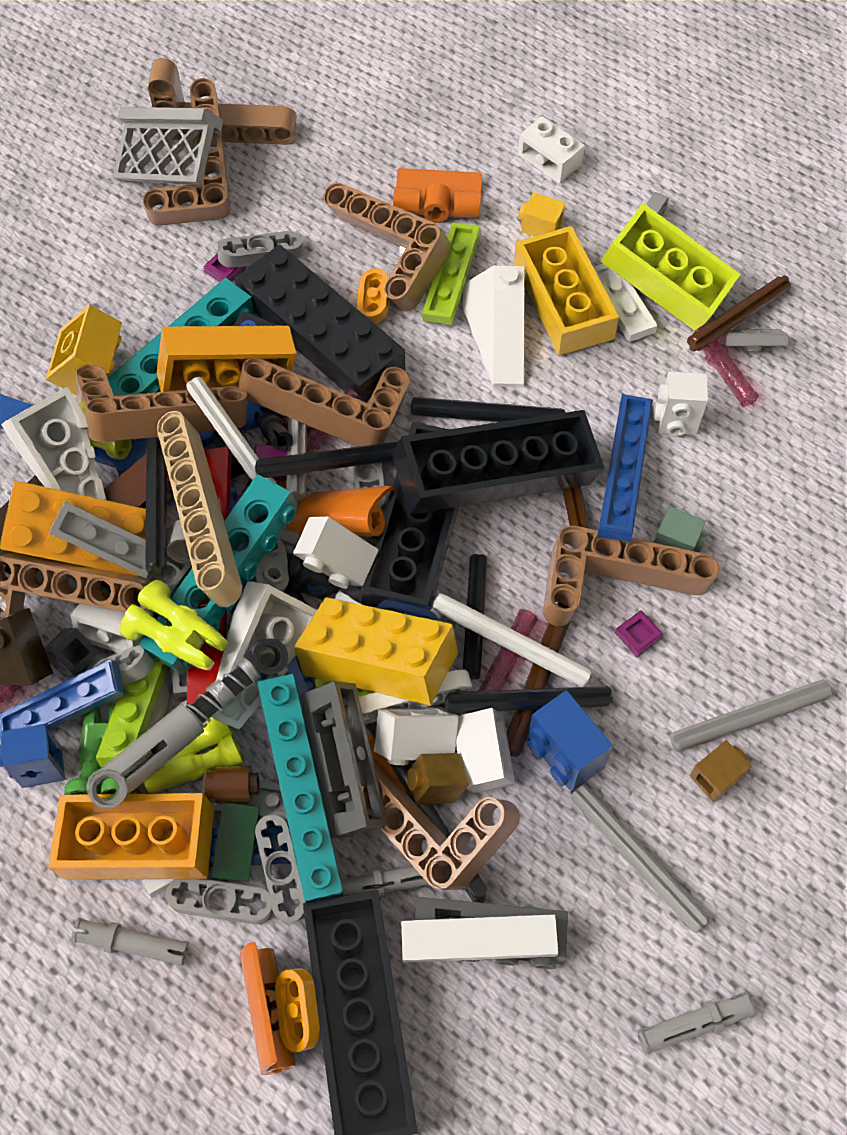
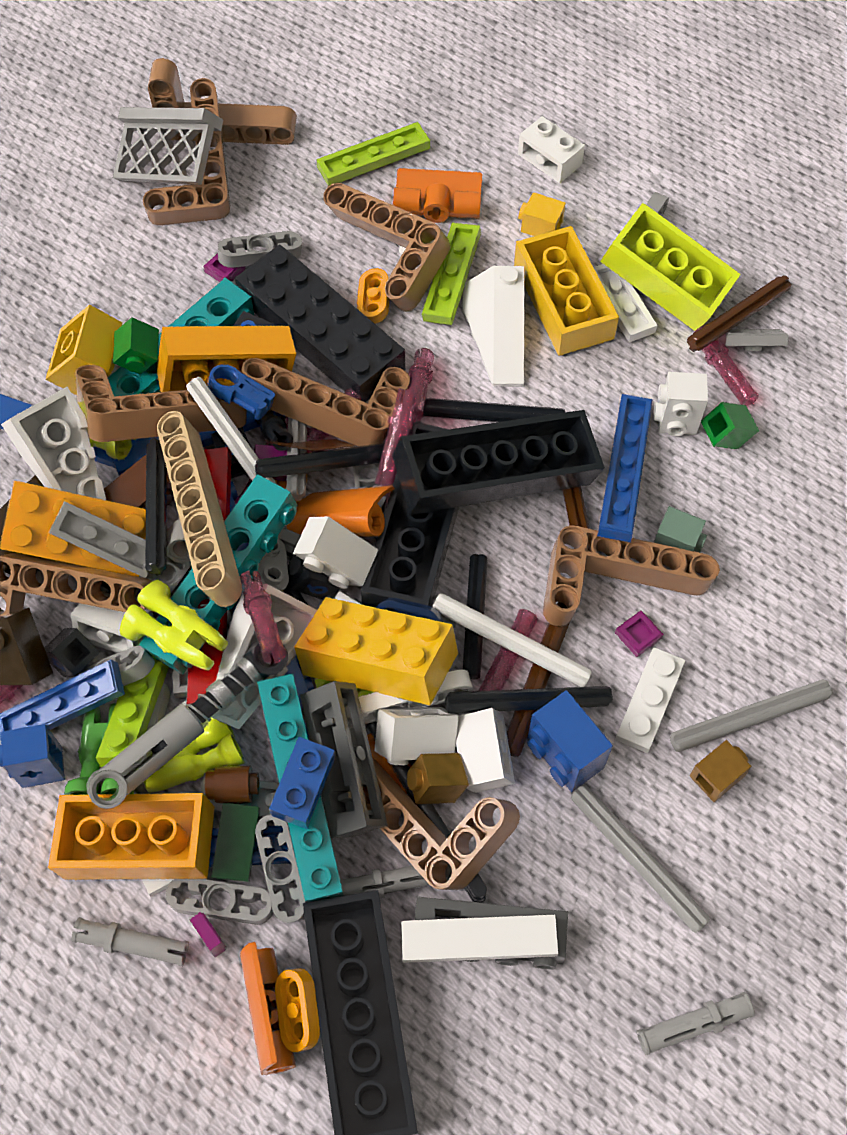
(136, 346): none -> green brick
(208, 934): none -> magenta tile
(245, 392): none -> blue piece
(258, 605): none -> clear pink pin
(302, 782): none -> blue brick
(316, 444): none -> reddish brown sticker
(373, 153): none -> lime plate
(399, 426): none -> clear pink pin
(420, 377): none -> clear pink pin
(650, 700): none -> white plate
(729, 425): none -> green brick

